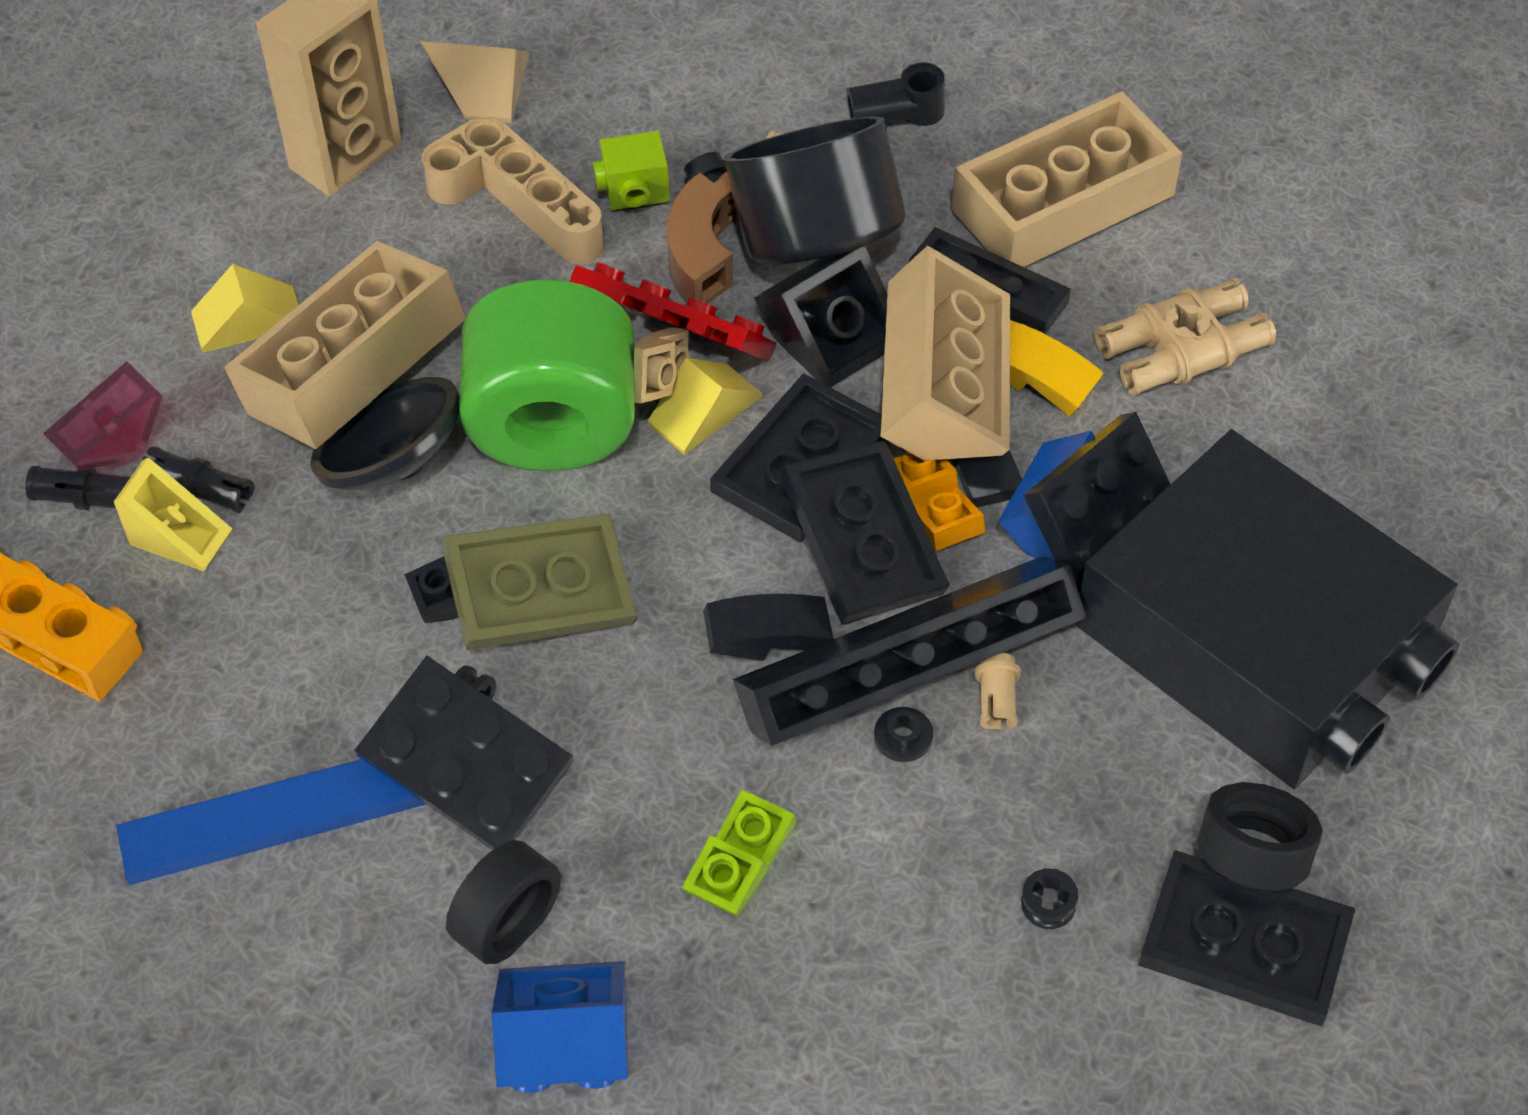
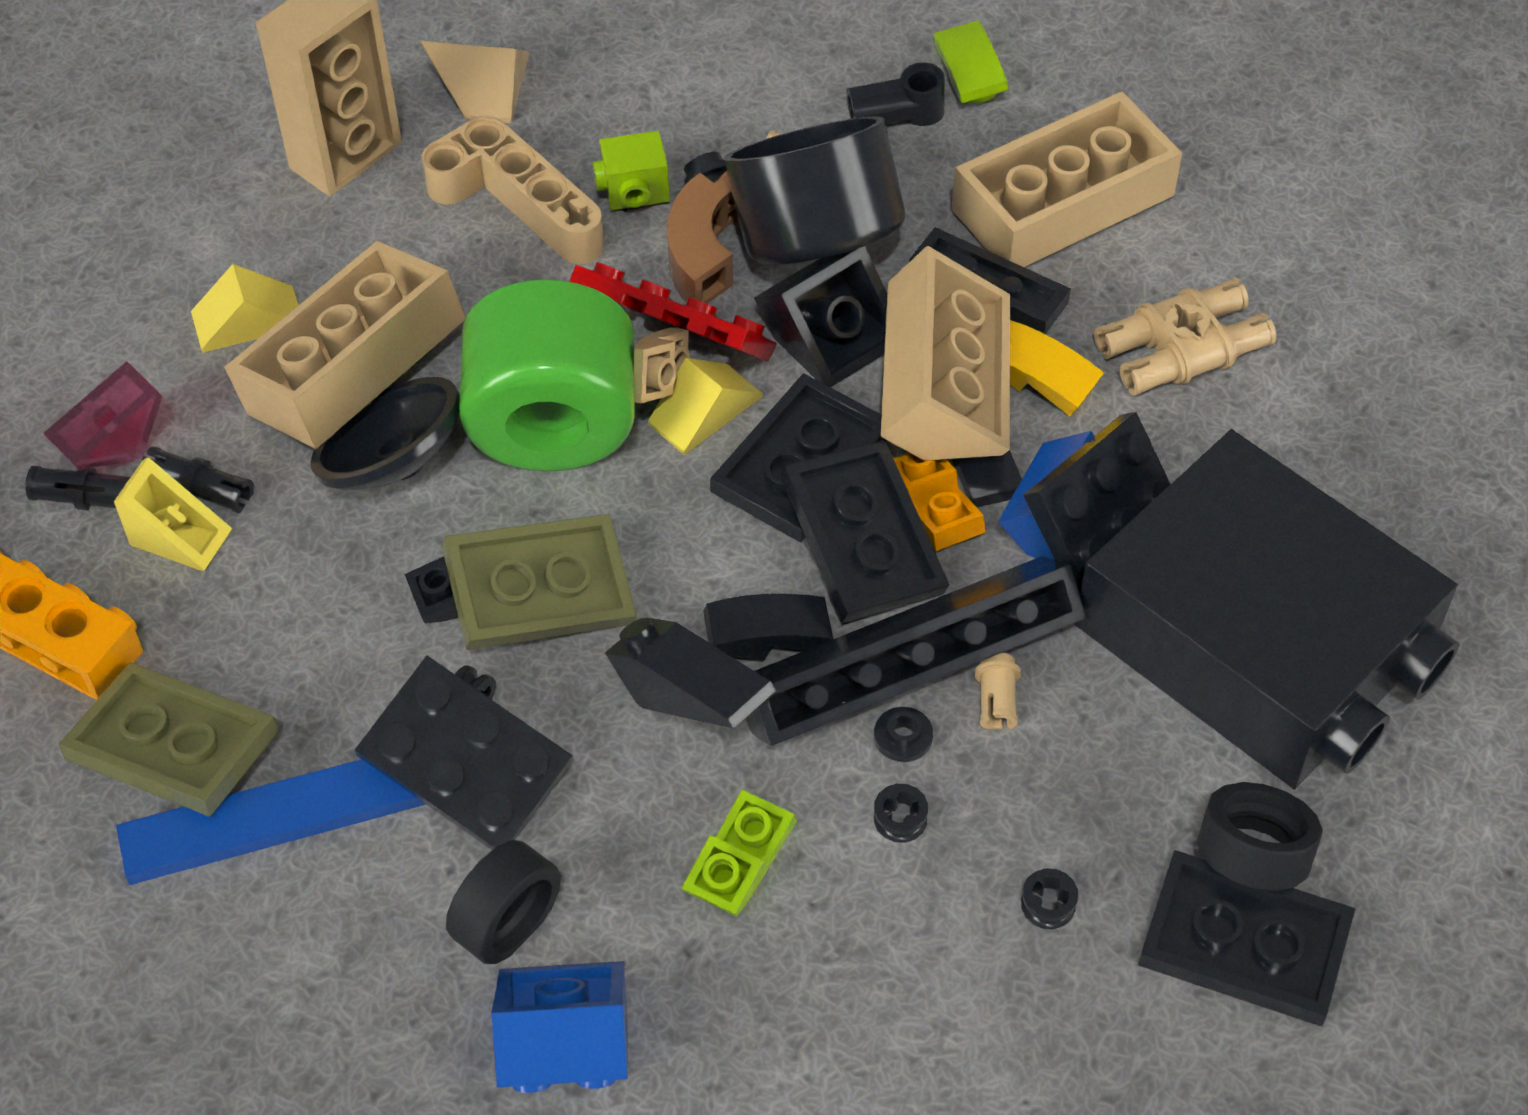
(169, 738): none -> olive plate
(684, 674): none -> black slope
(913, 825): none -> black bush
(971, 62): none -> lime slope

